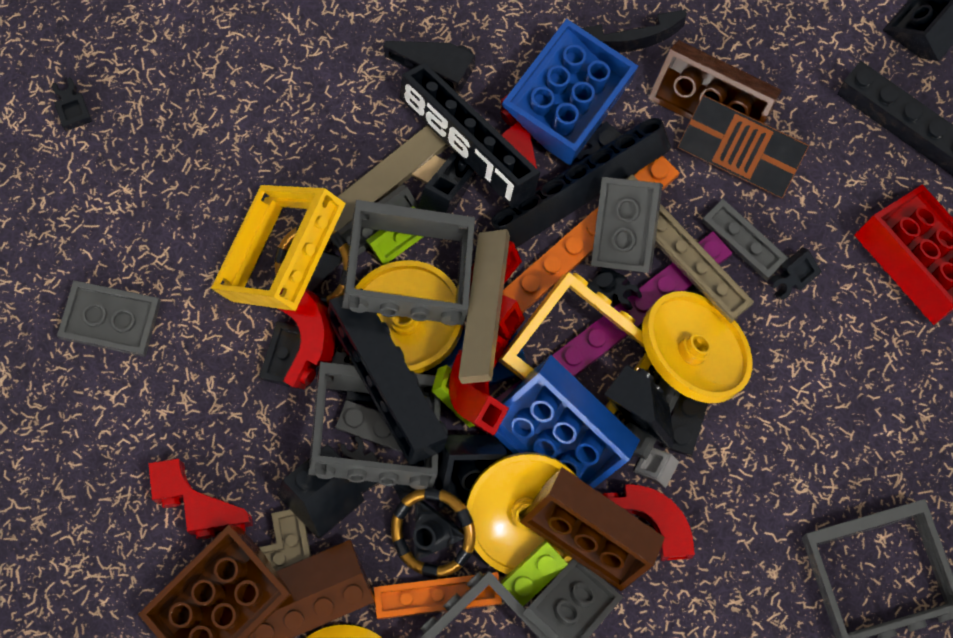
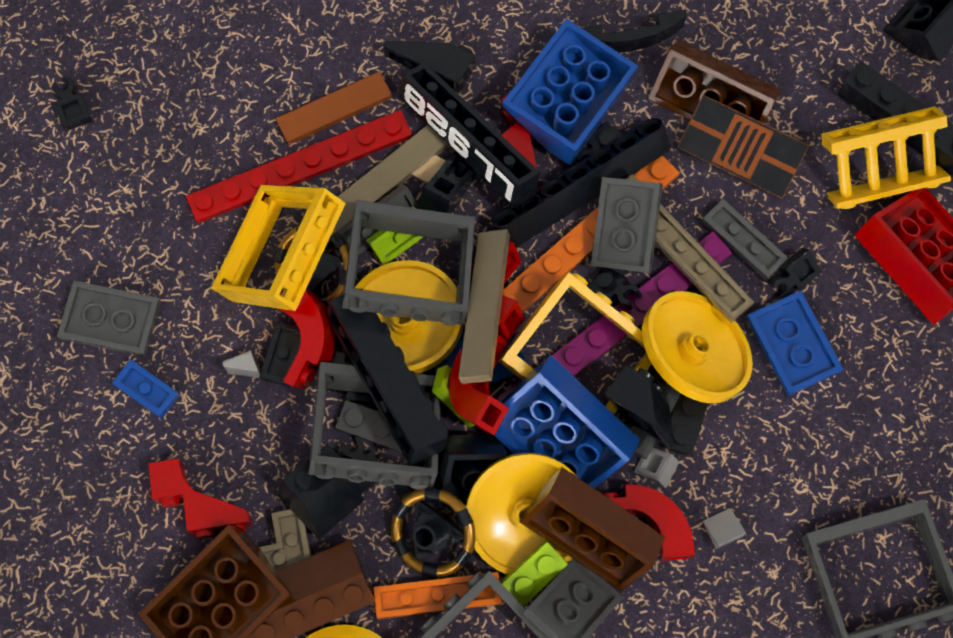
(146, 389): none -> blue plate
(242, 365): none -> light grey slope
(300, 166): none -> red plate
(334, 108): none -> dark orange tile
(724, 528): none -> light grey slope
(794, 343): none -> blue plate
(869, 136): none -> yellow fence

